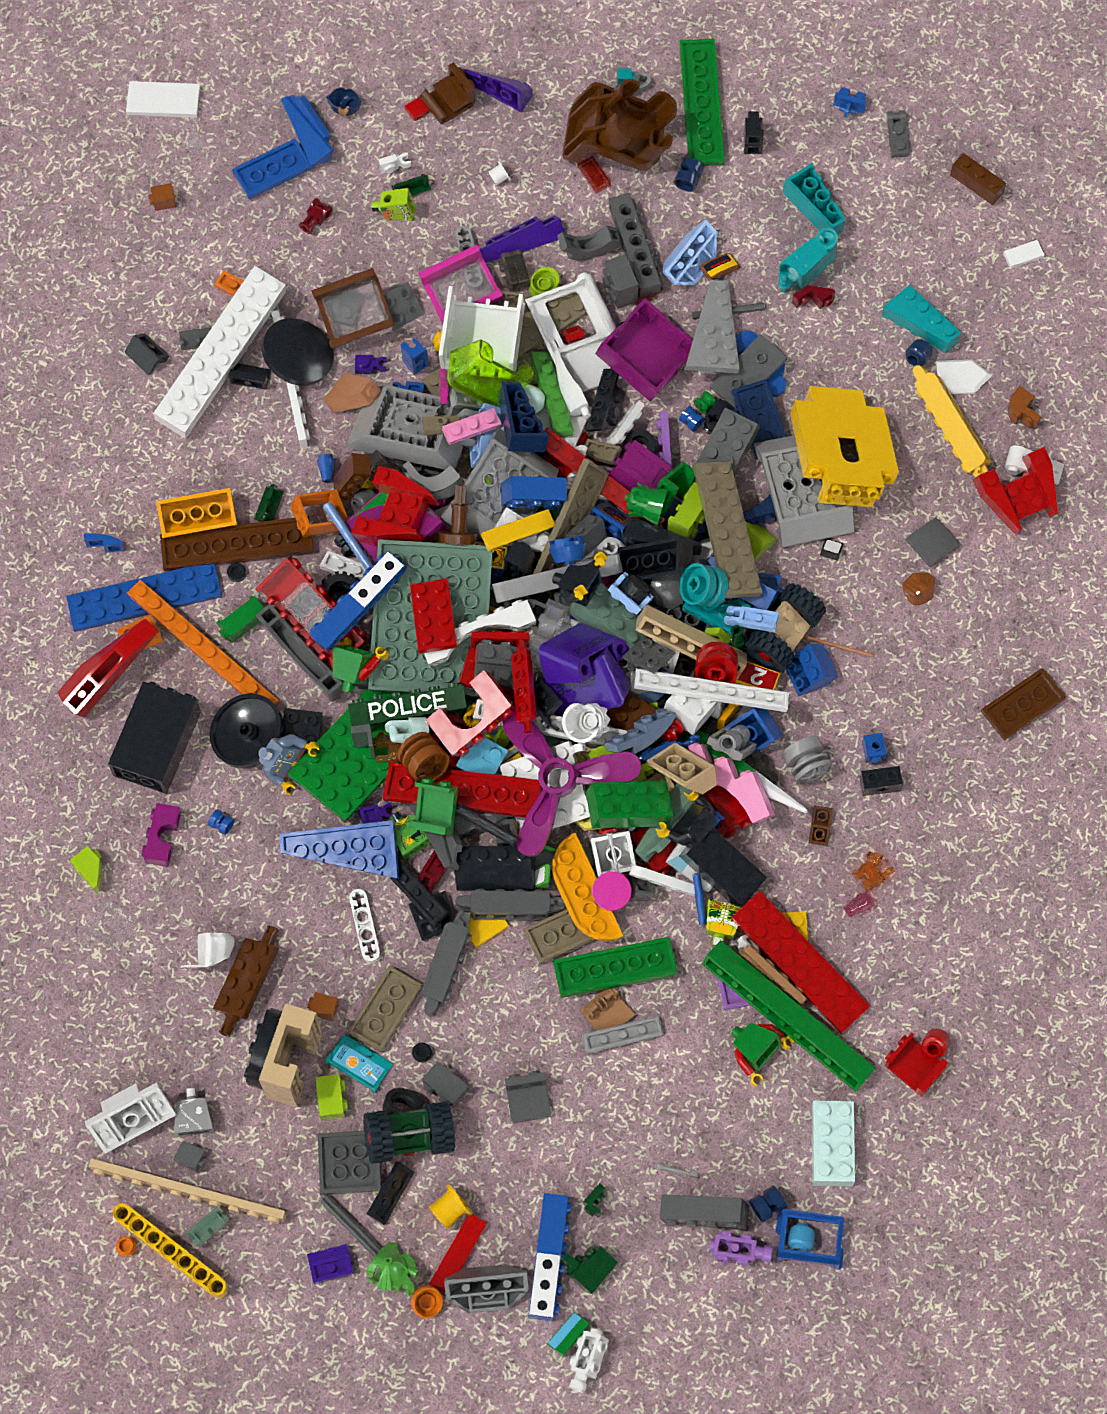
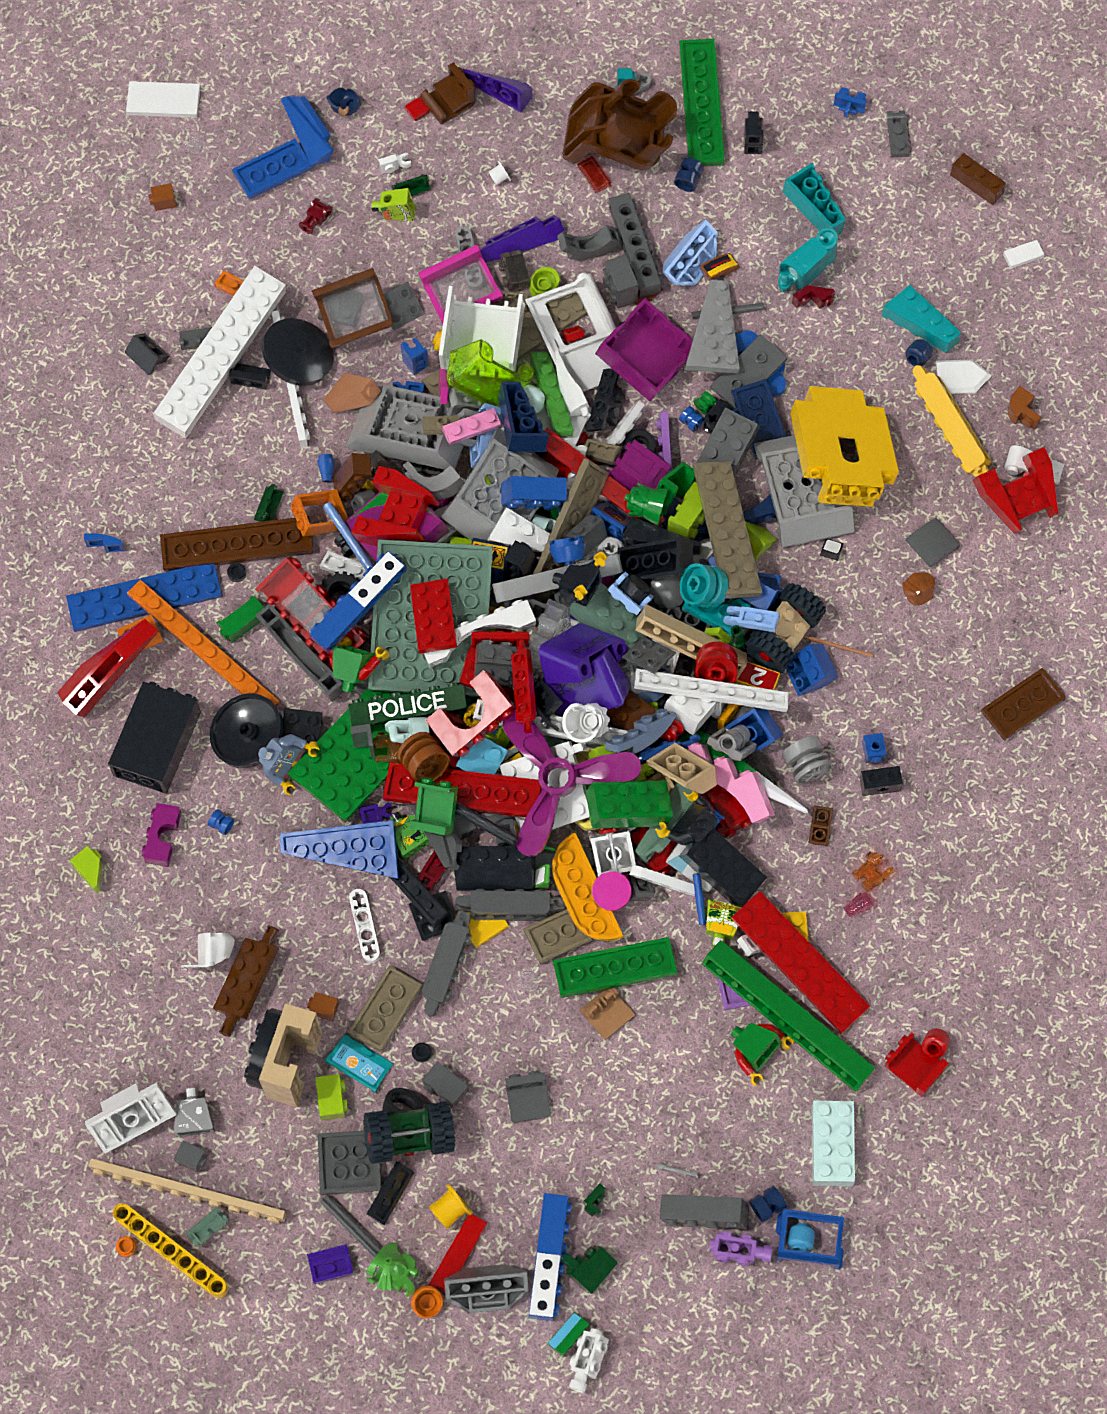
(196, 513): light orange slope -> none
(366, 364): dark purple plate -> none
(458, 533): reddish brown piece -> none
(518, 530): yellow tile -> none
(622, 1035): light grey tile -> none
(766, 967): medium nougat plate -> none

